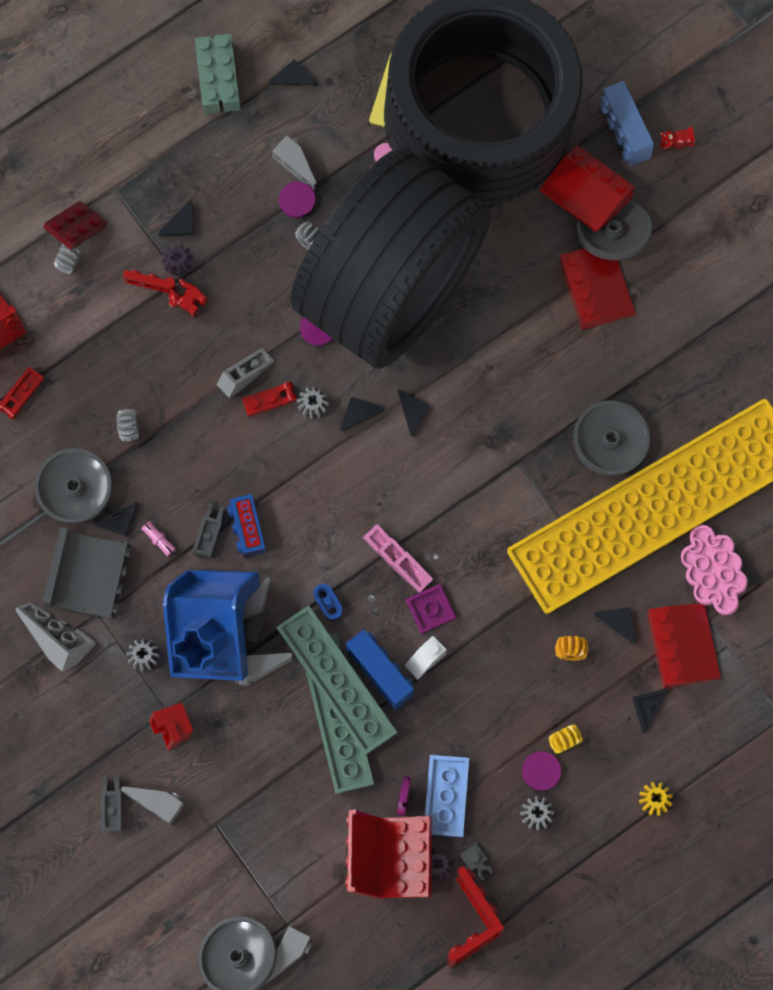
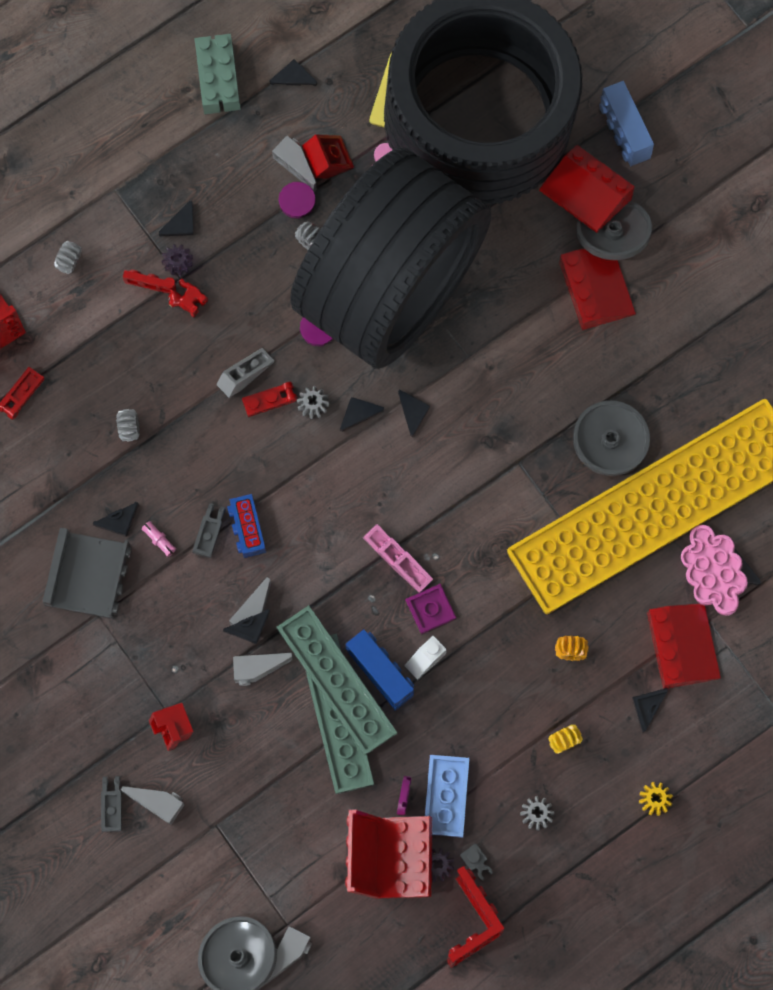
(59, 642): light grey wedge -> none
(73, 486): dark grey dish -> none
(75, 225): dark red plate -> none
(137, 651): light grey gear -> none
(206, 623): blue piece -> none
(327, 155): none -> red slope
(328, 602): blue plate -> none
(541, 771): magenta tile -> none
(620, 621): black tile -> none
(678, 139): red animal -> none

